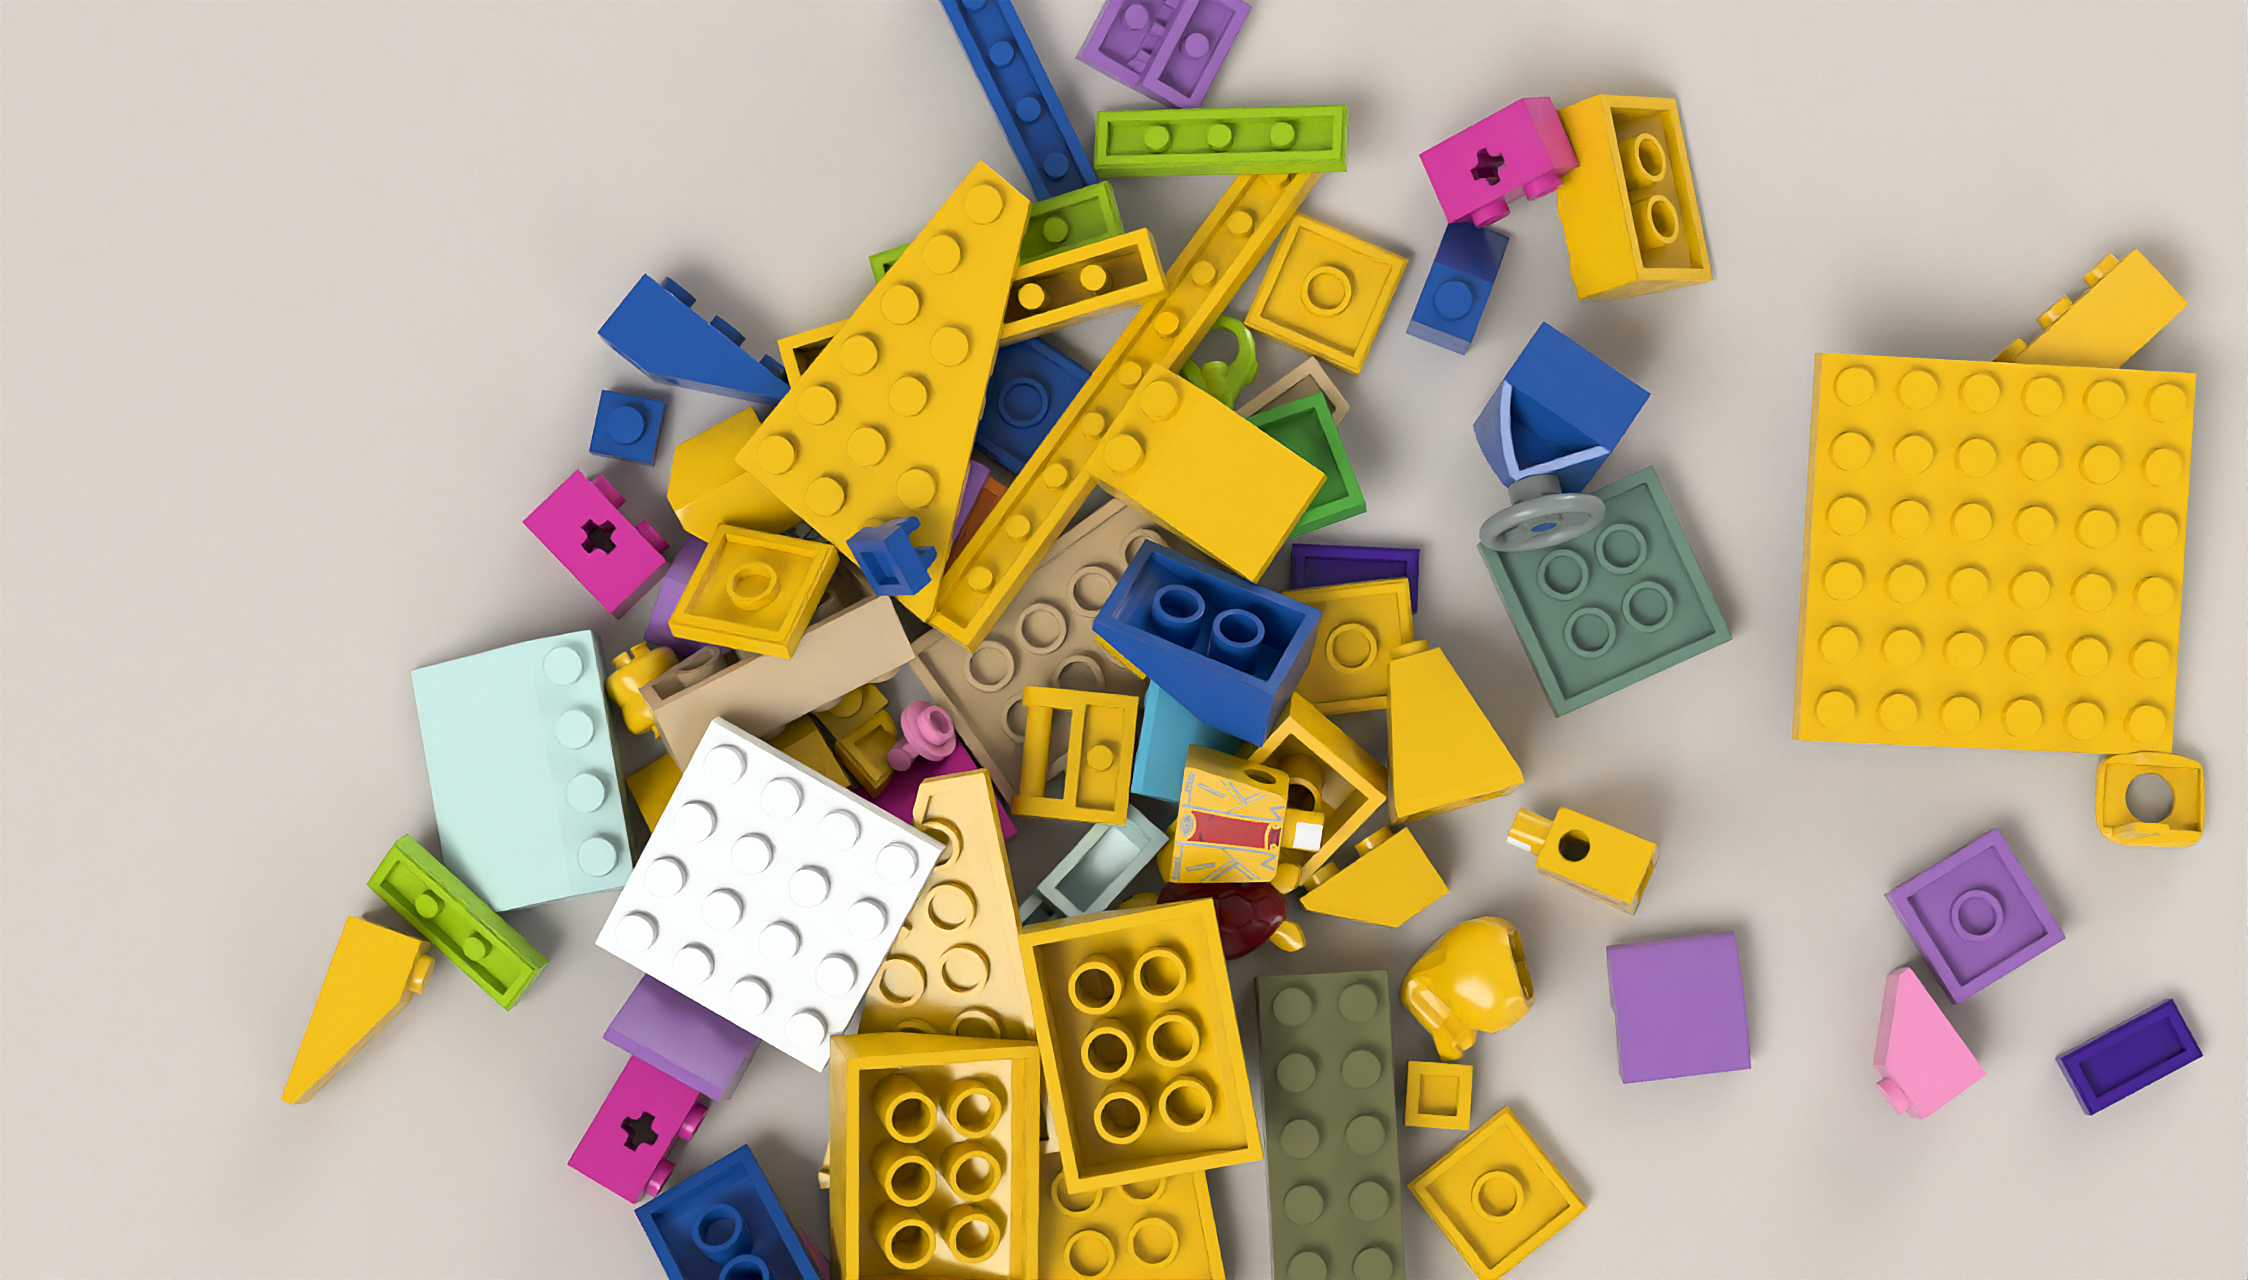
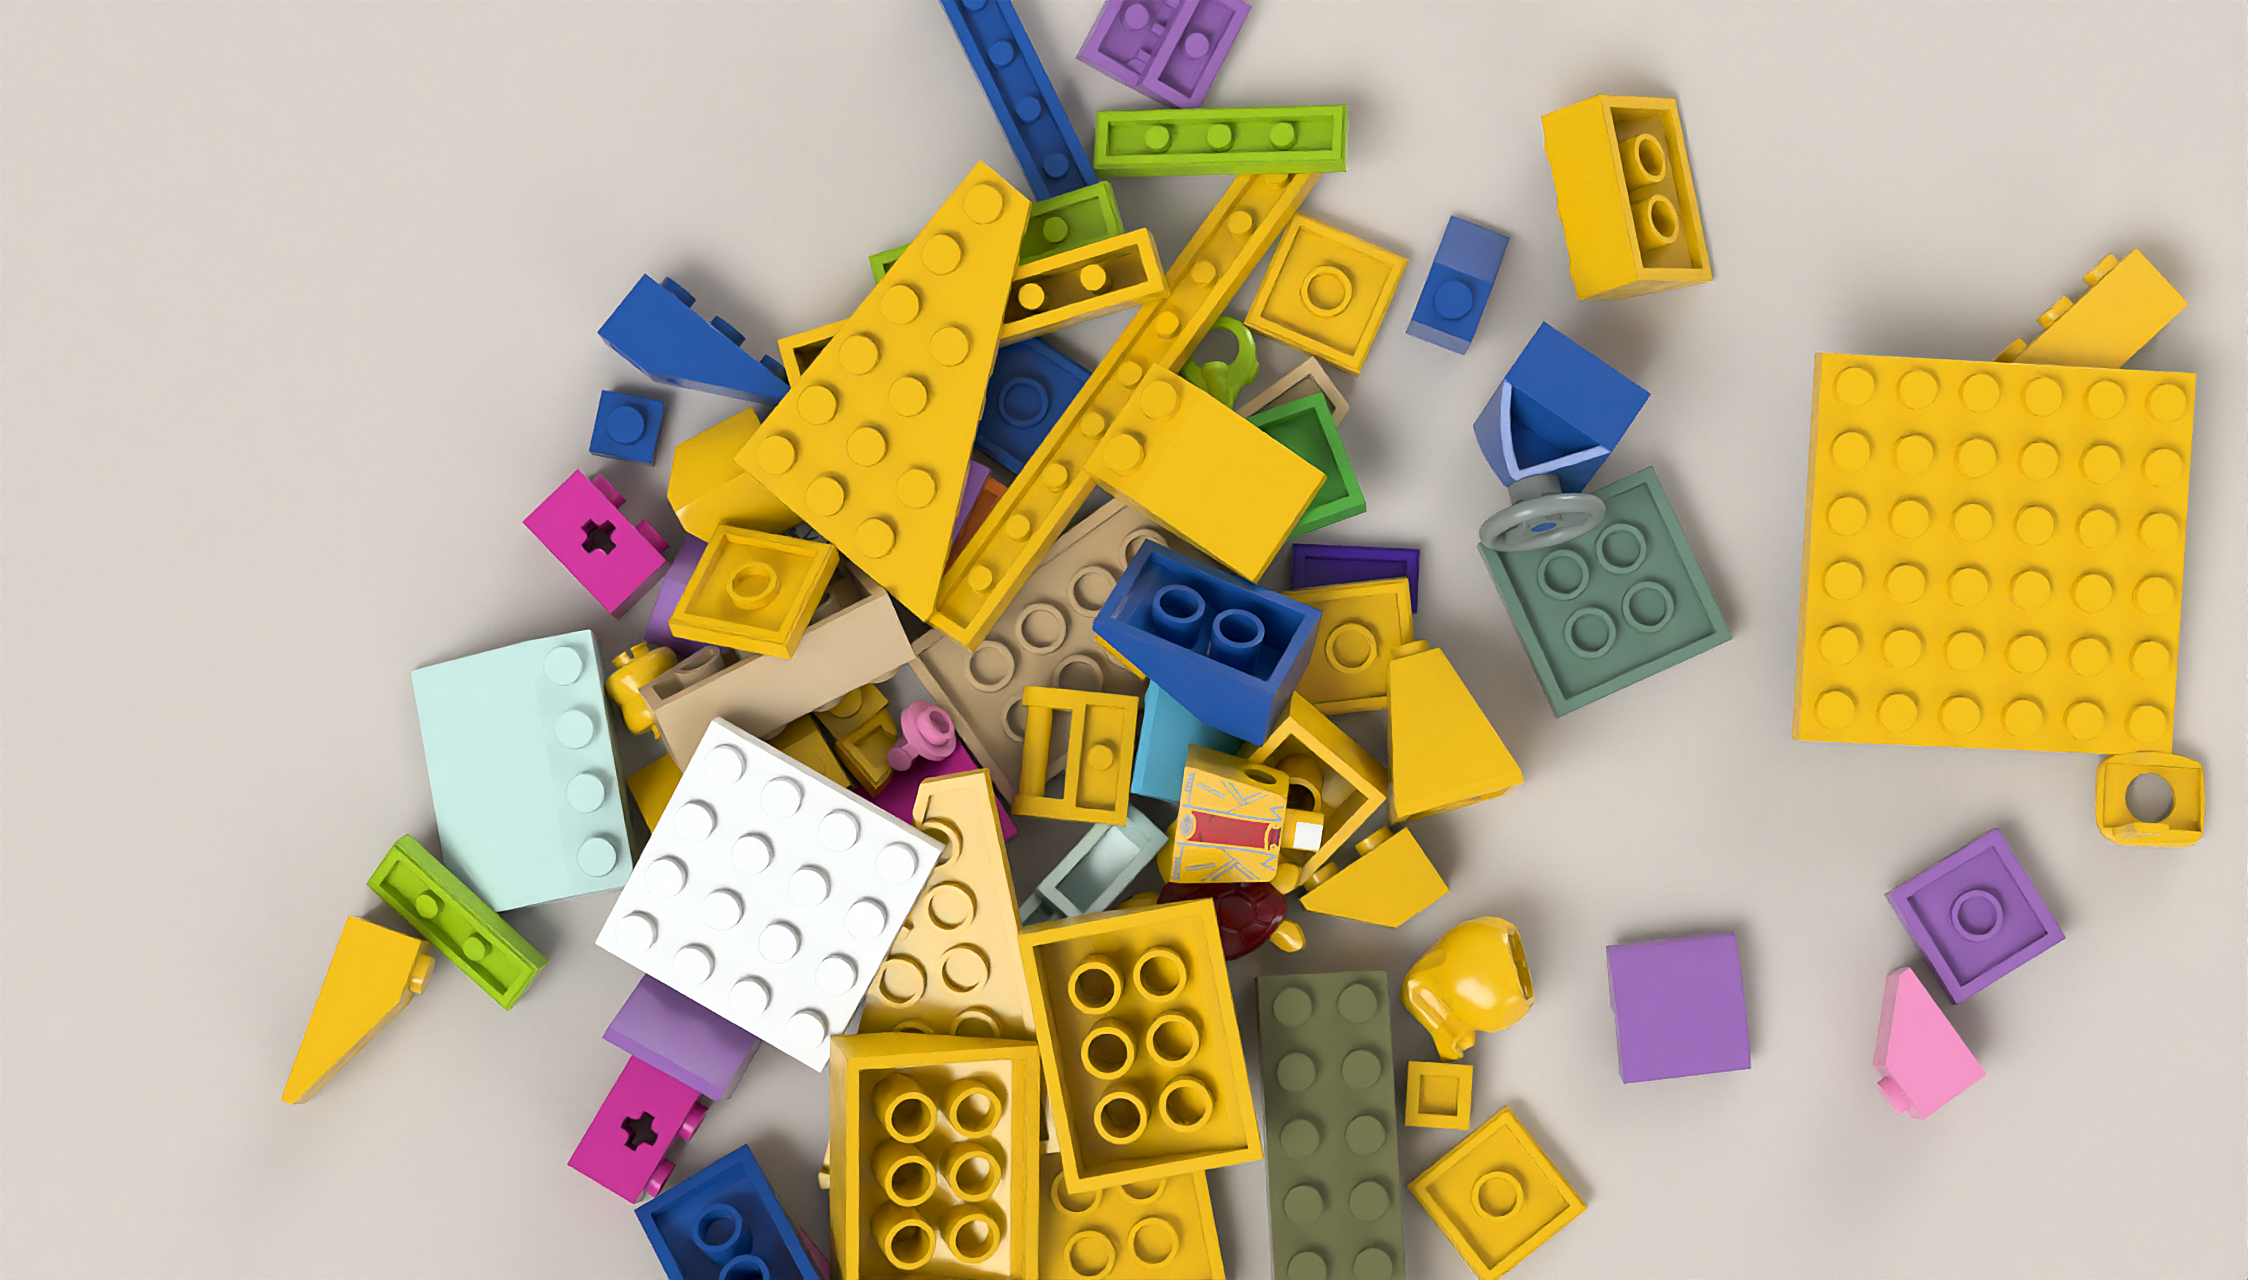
(890, 559): blue tile -> none
(1521, 135): dark pink brick -> none
(1612, 871): yellow torso -> none
(2129, 1057): dark purple tile -> none

